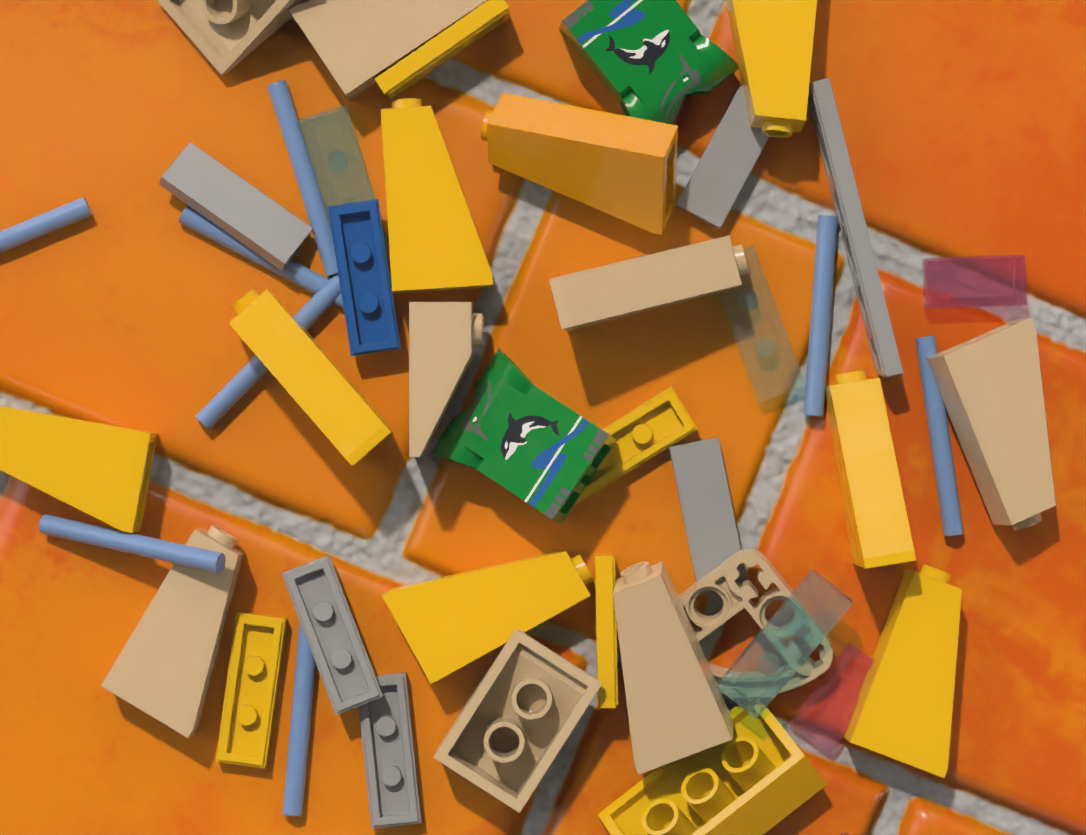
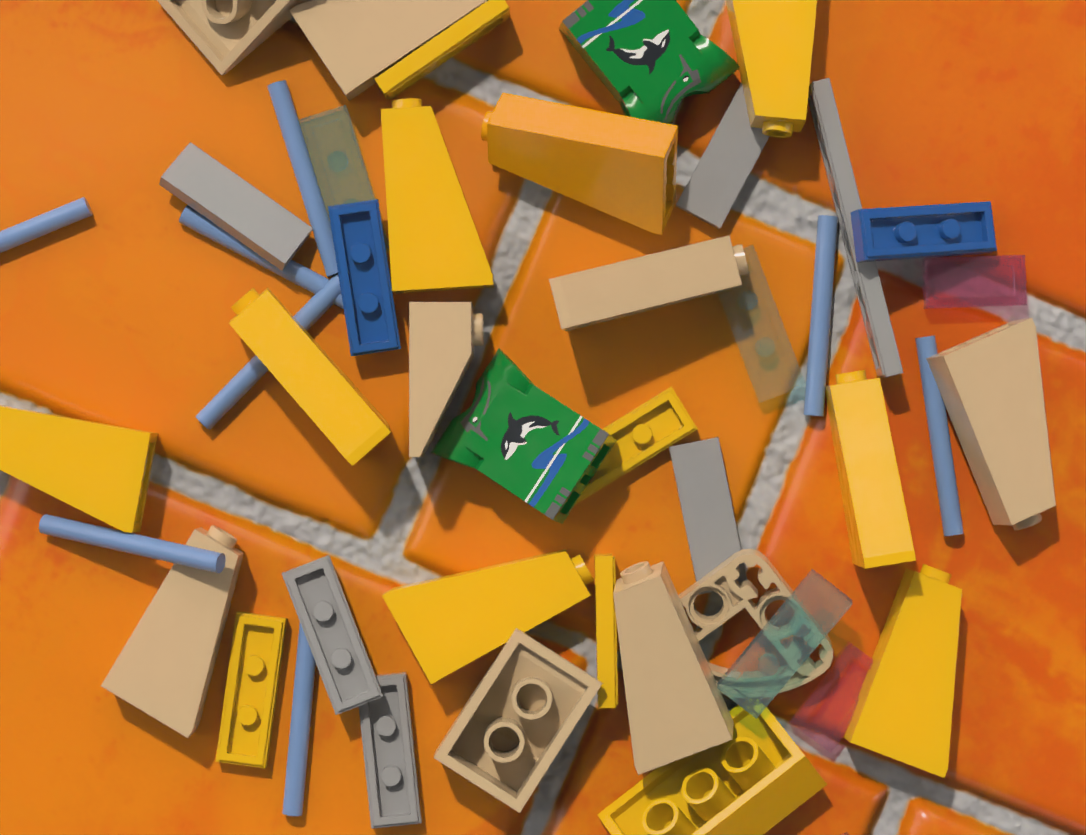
(923, 231): none -> blue tile

